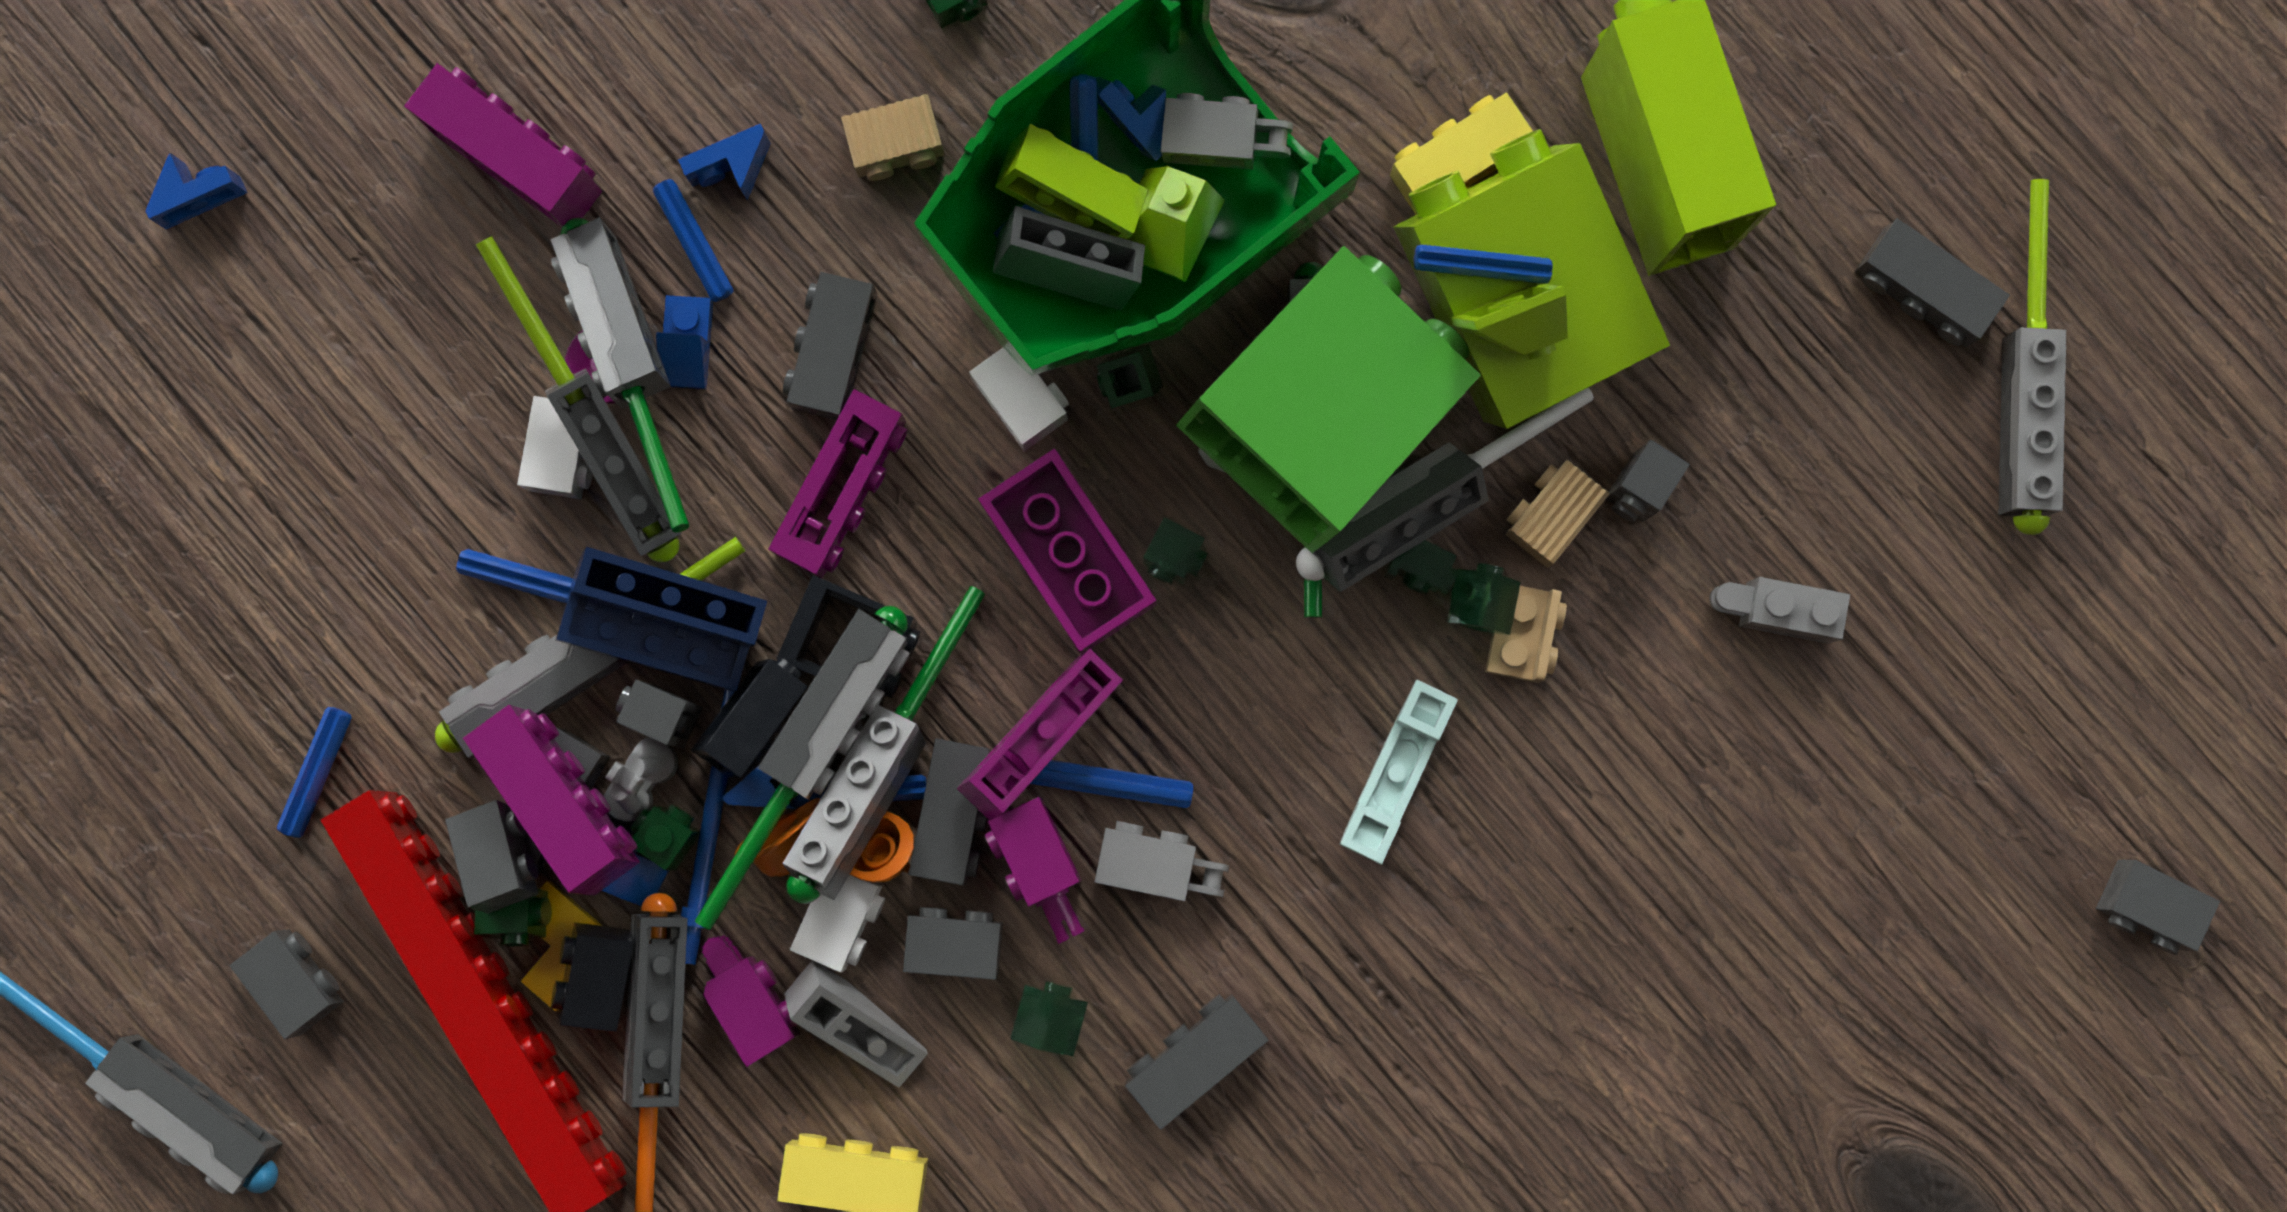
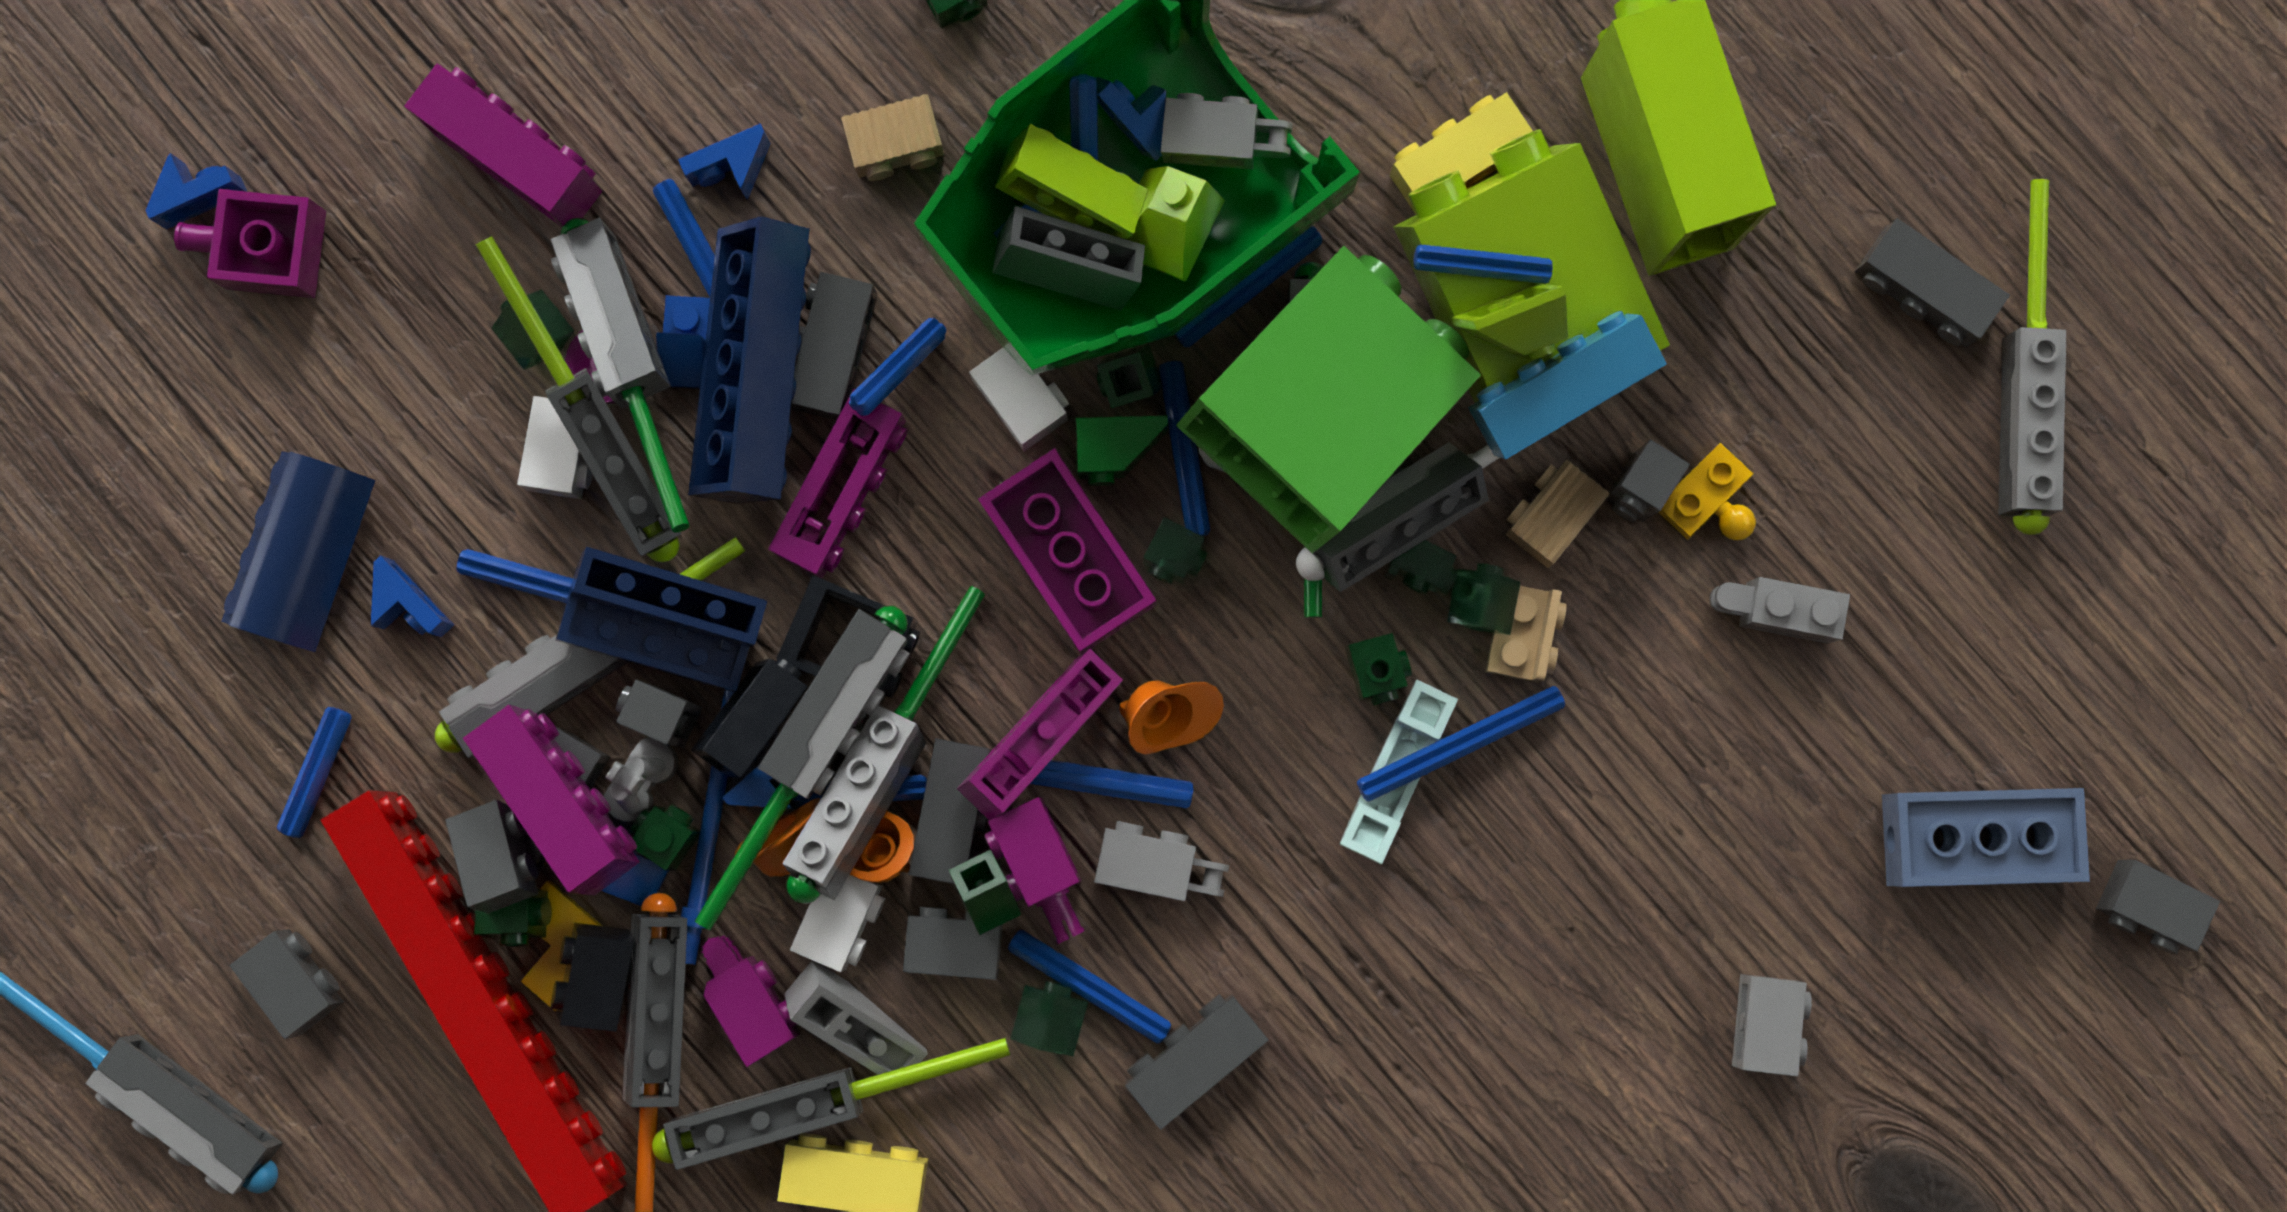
(260, 243): none -> magenta brick
(297, 550): none -> dark blue brick
(396, 592): none -> blue slope
(515, 338): none -> clear green brick
(750, 361): none -> dark blue brick
(797, 1108): none -> dark grey piece
(897, 366): none -> blue axle
(985, 892): none -> dark green brick
(1089, 986): none -> blue axle
(1115, 445): none -> green slope
(1170, 715): none -> orange piece
(1184, 449): none -> blue axle
(1250, 287): none -> blue axle
(1378, 668): none -> dark green brick
(1461, 743): none -> blue axle
(1567, 384): none -> dark azure brick
(1707, 493): none -> yellow plate
(1771, 1025): none -> light grey brick
(2054, 857): none -> sand blue brick

